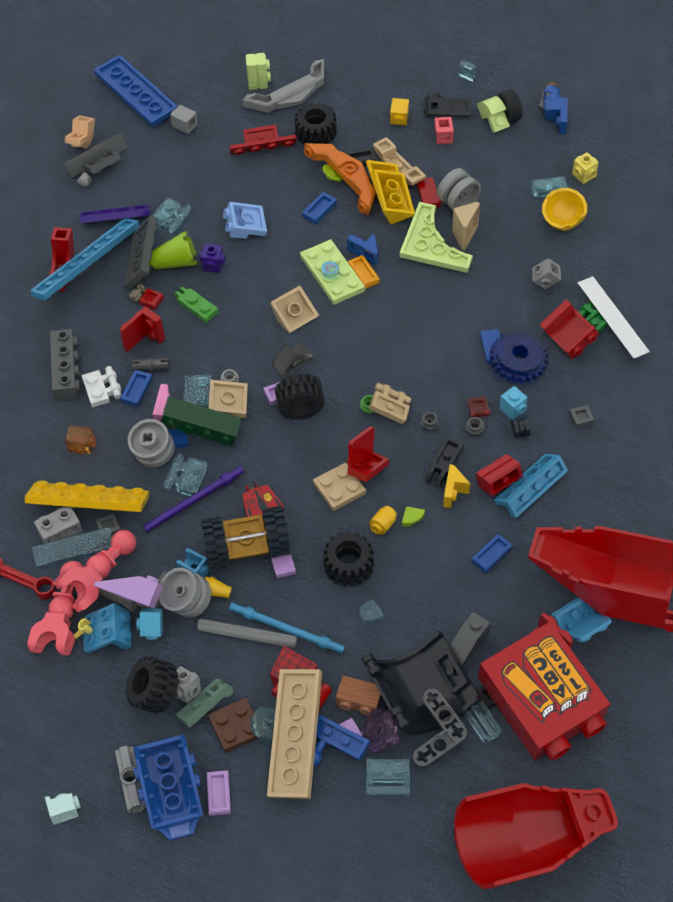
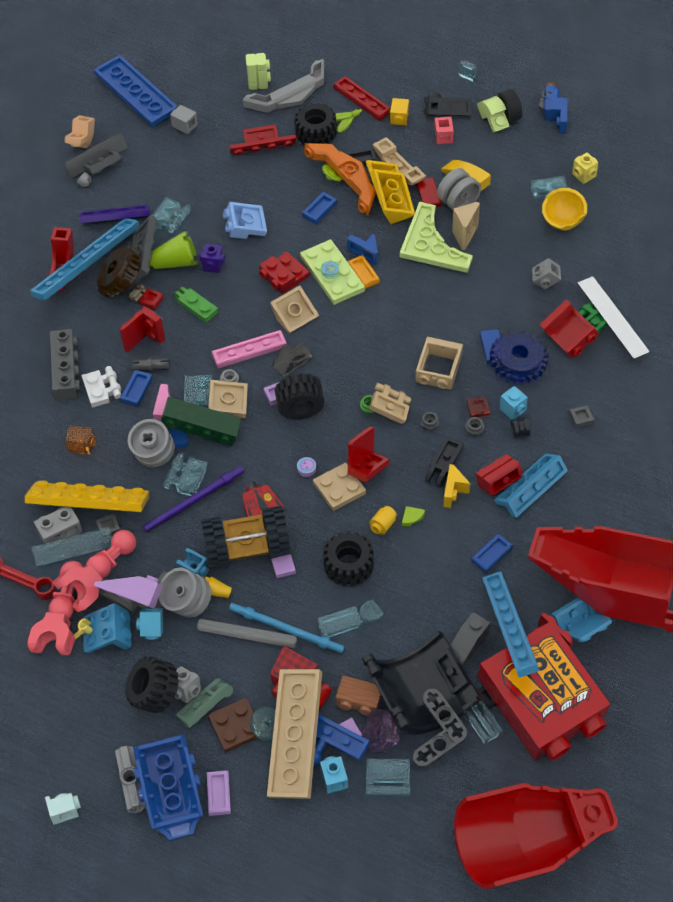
(118, 271): none -> dark brown gear
(248, 349): none -> bright pink tile
(283, 272): none -> red plate
(306, 467): none -> lavender tile
(333, 774): none -> medium azure brick
(339, 622): none -> clear light blue tile
(346, 118): none -> lime piece
(362, 98): none -> red tile
(434, 347): none -> tan window
(474, 171): none -> yellow slope
(510, 625): none -> dark azure tile

